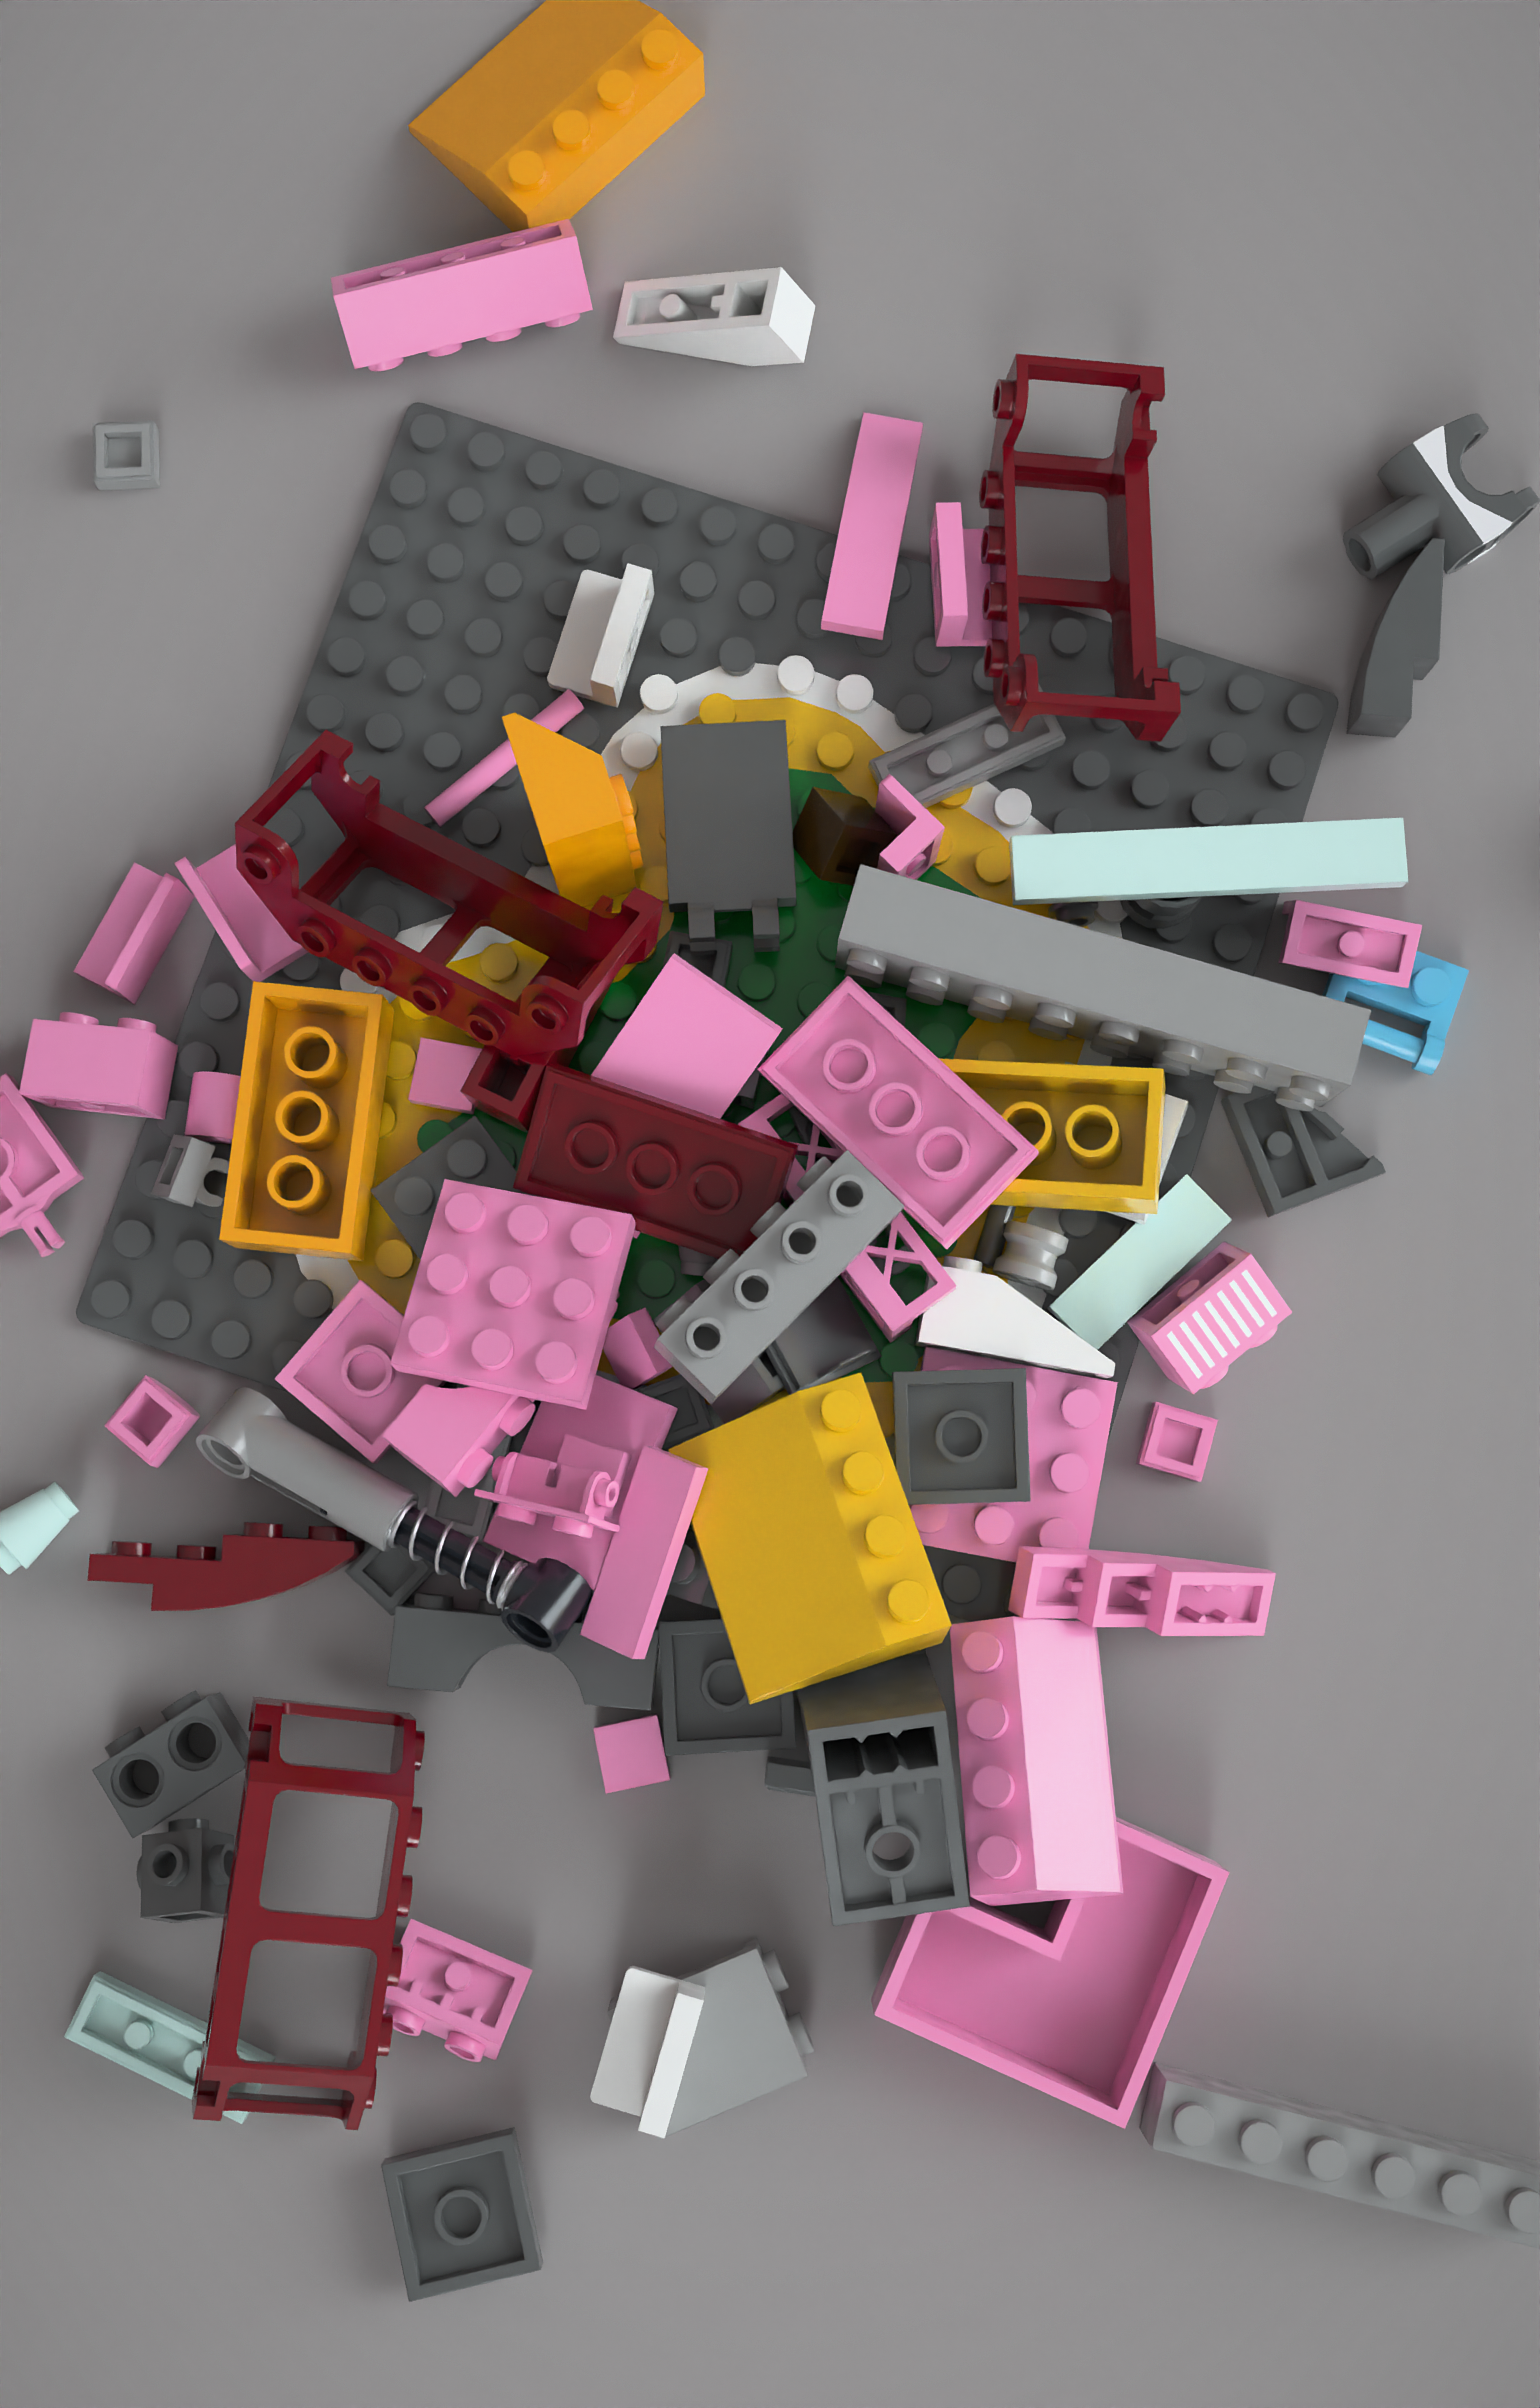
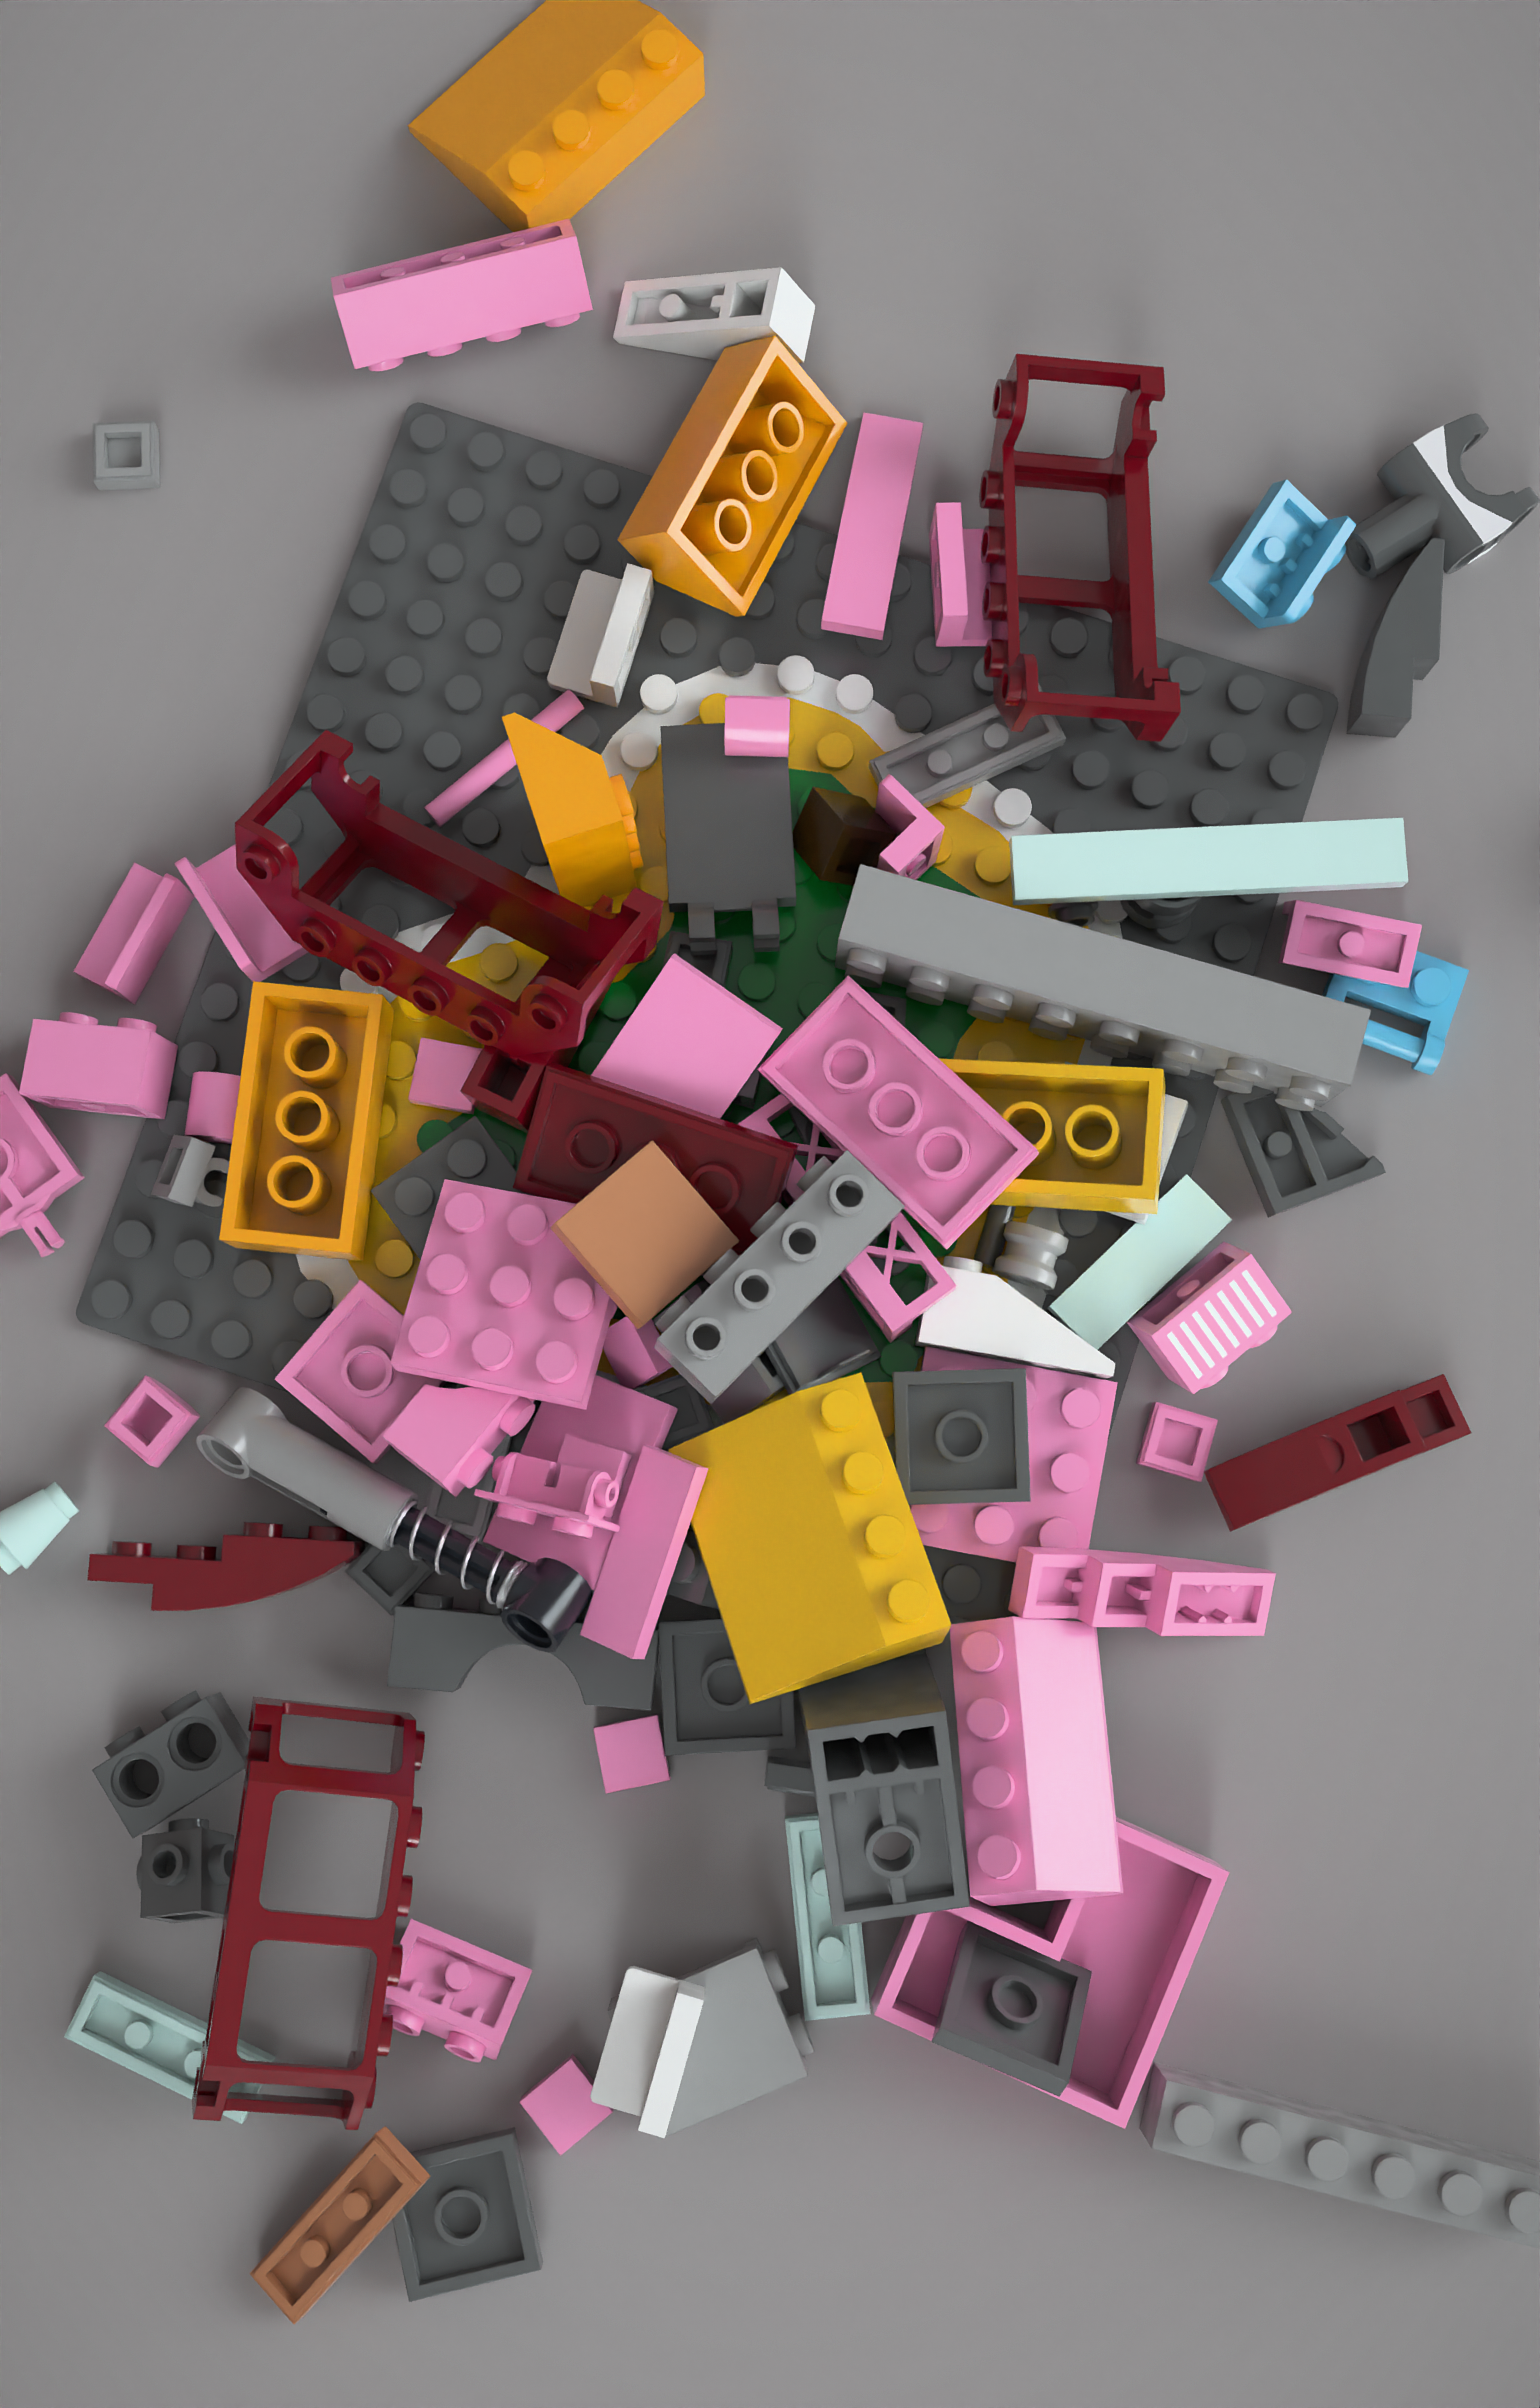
(339, 2224): none -> nougat tile
(563, 2105): none -> bright pink tile
(644, 1234): none -> nougat tile
(734, 477): none -> light orange slope
(757, 726): none -> bright pink brick
(828, 1955): none -> light aqua tile
(1013, 2008): none -> dark grey plate
(1280, 557): none -> medium azure bracket
(1336, 1452): none -> dark red slope

